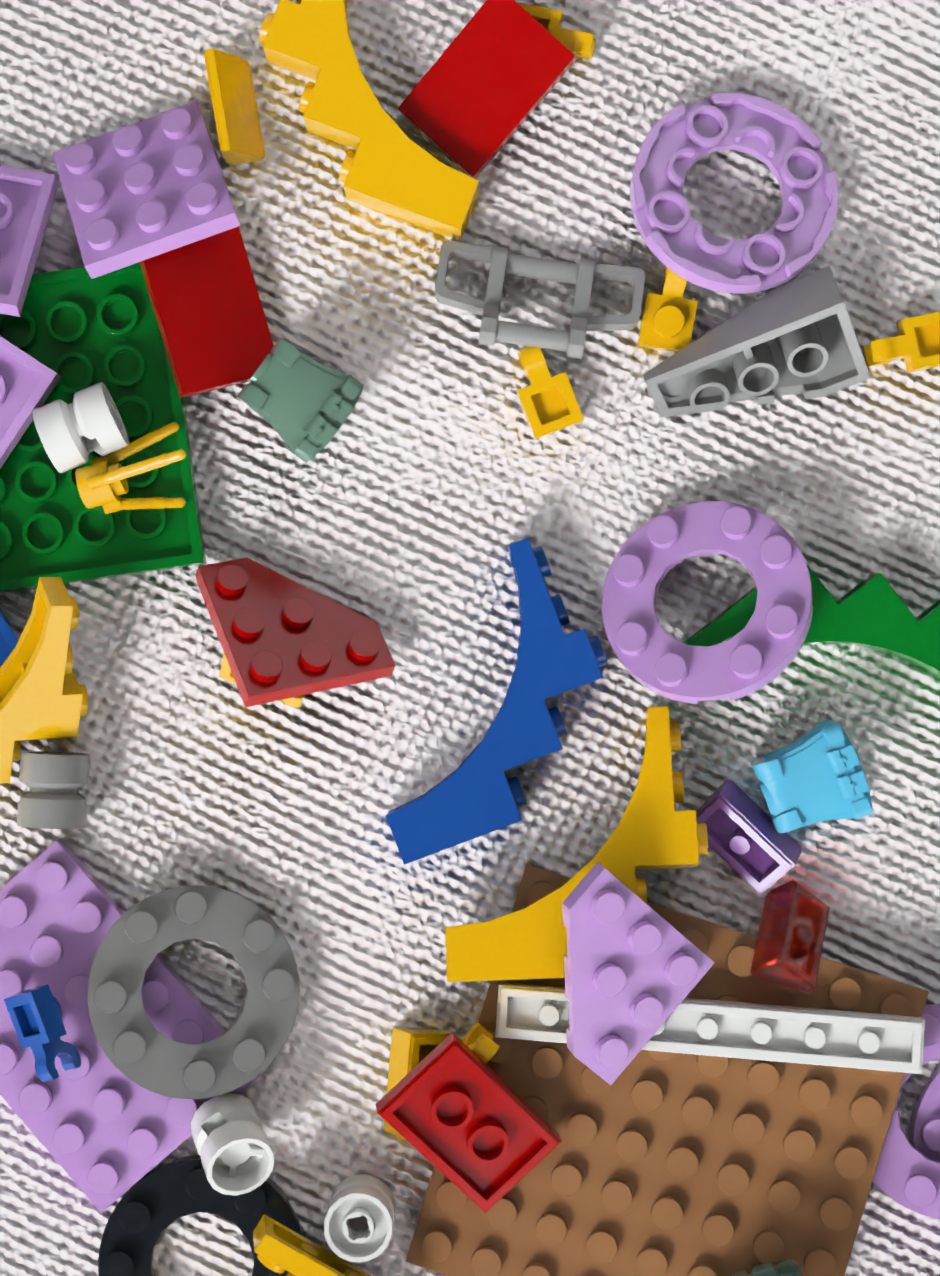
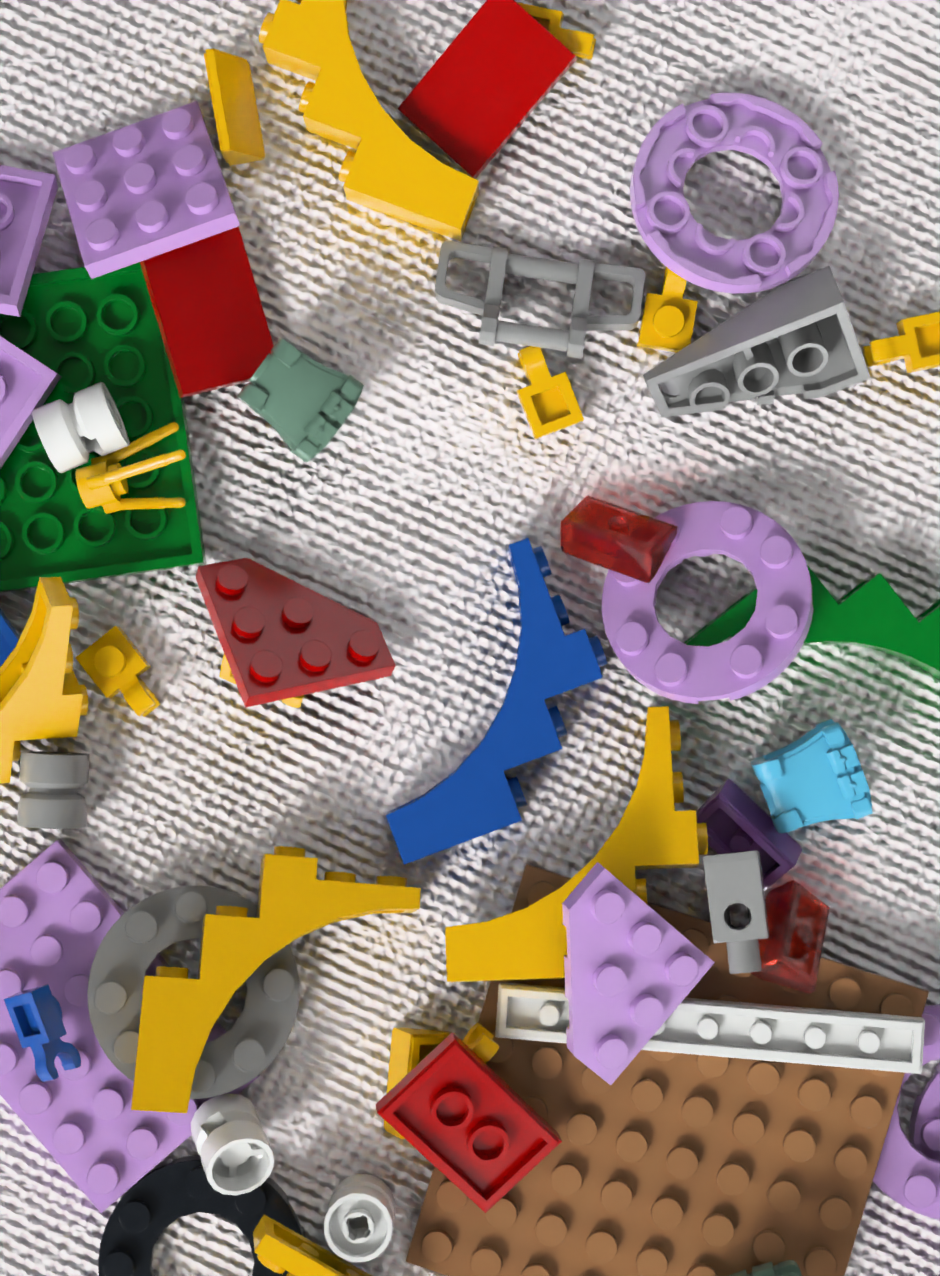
(116, 667): none -> yellow plate
(182, 1011): none -> yellow arch
(616, 538): none -> clear red slope
(733, 880): none -> light grey torso

